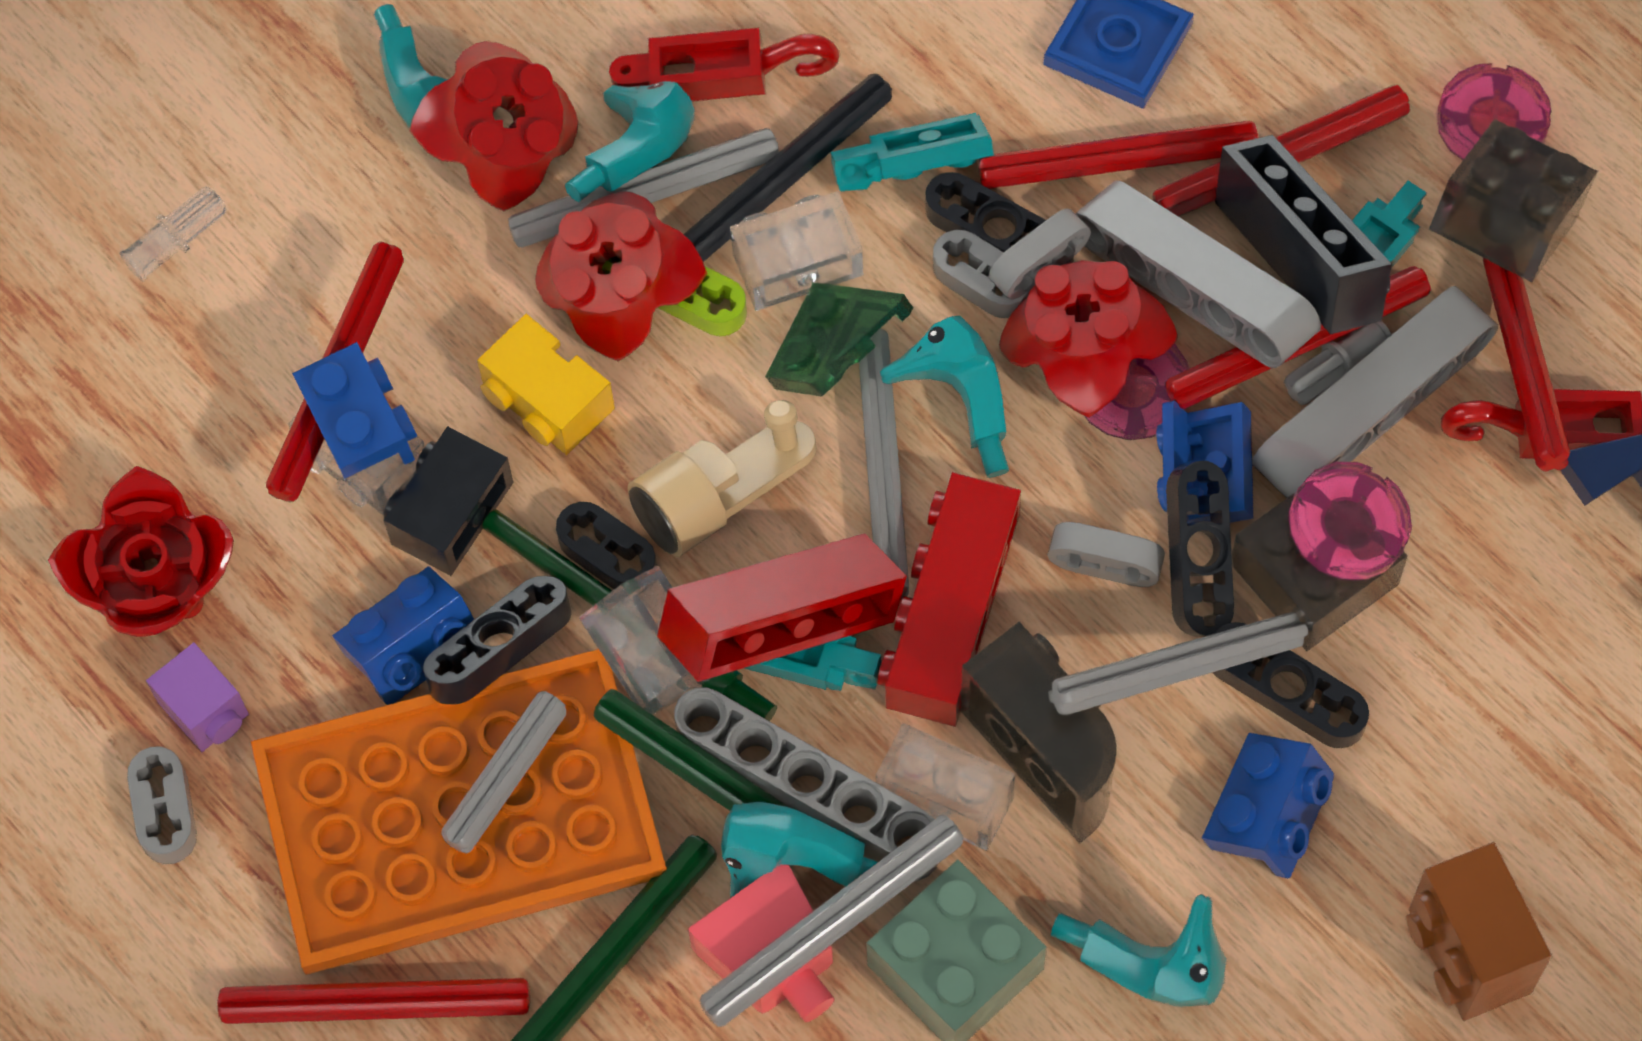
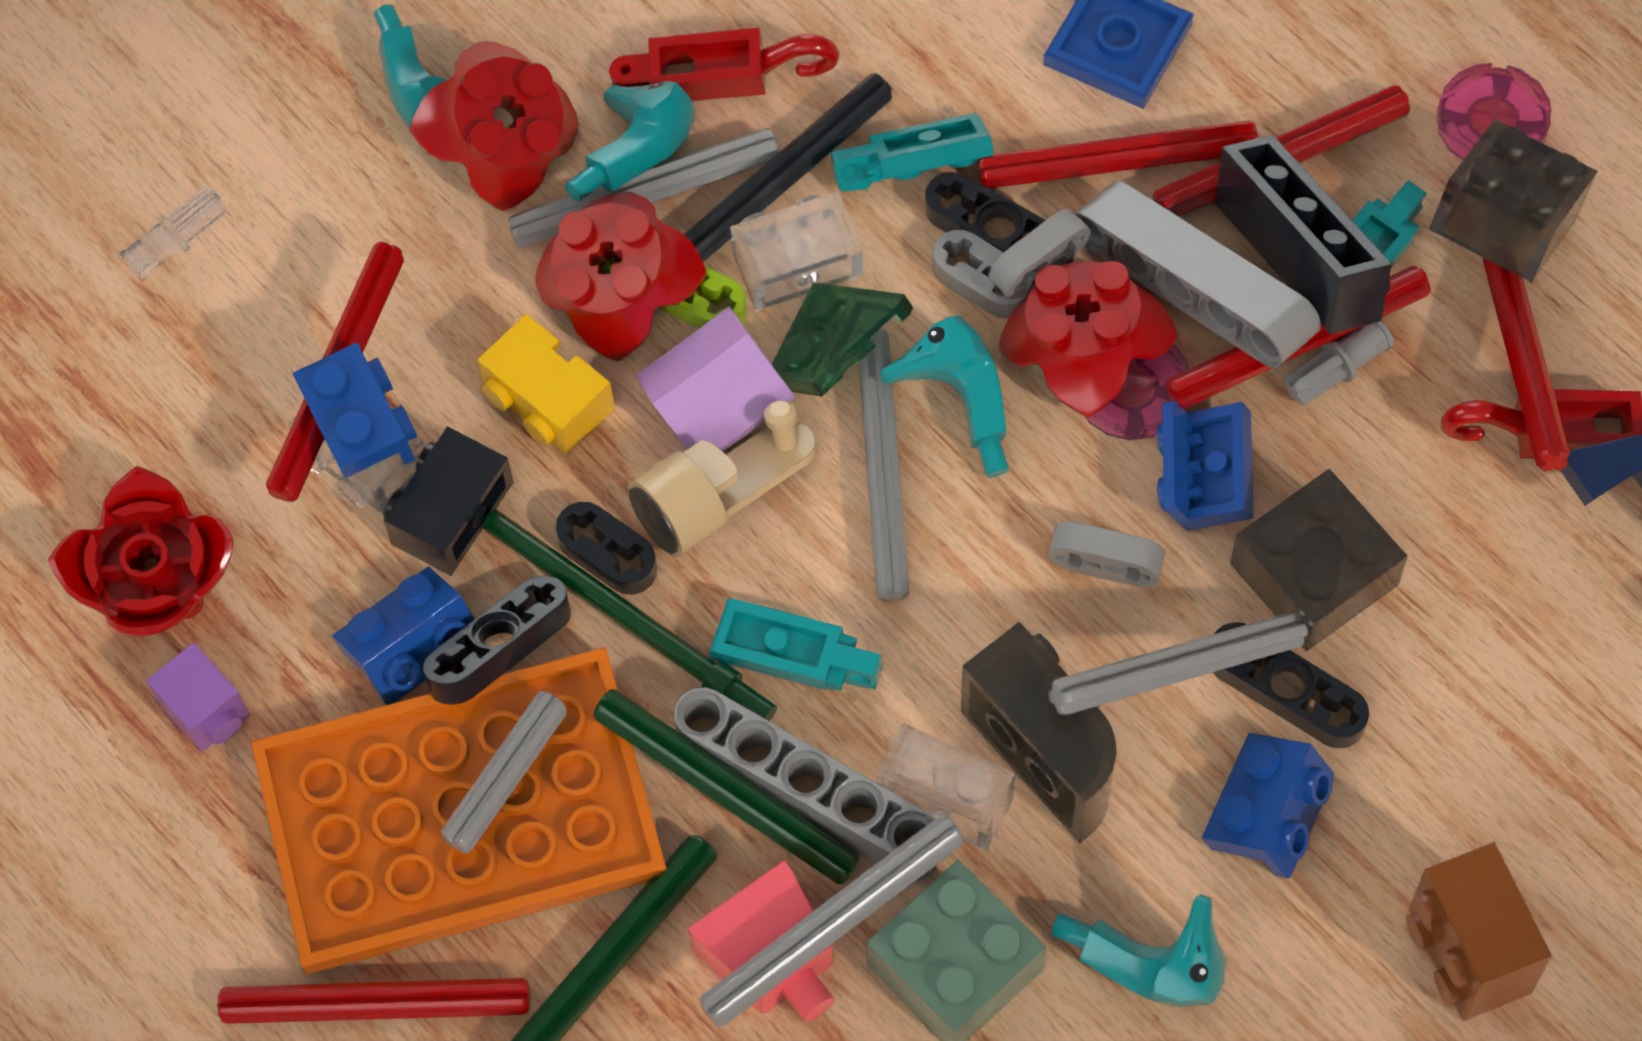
(148, 806): light grey beam -> none
(626, 633): clear brick -> none
(714, 384): none -> lavender slope
(769, 835): teal animal -> none
(780, 606): red brick -> none
(952, 597): red brick -> none
(1218, 530): black beam -> none
(1349, 521): clear pink tile -> none
(1377, 391): light grey beam -> none

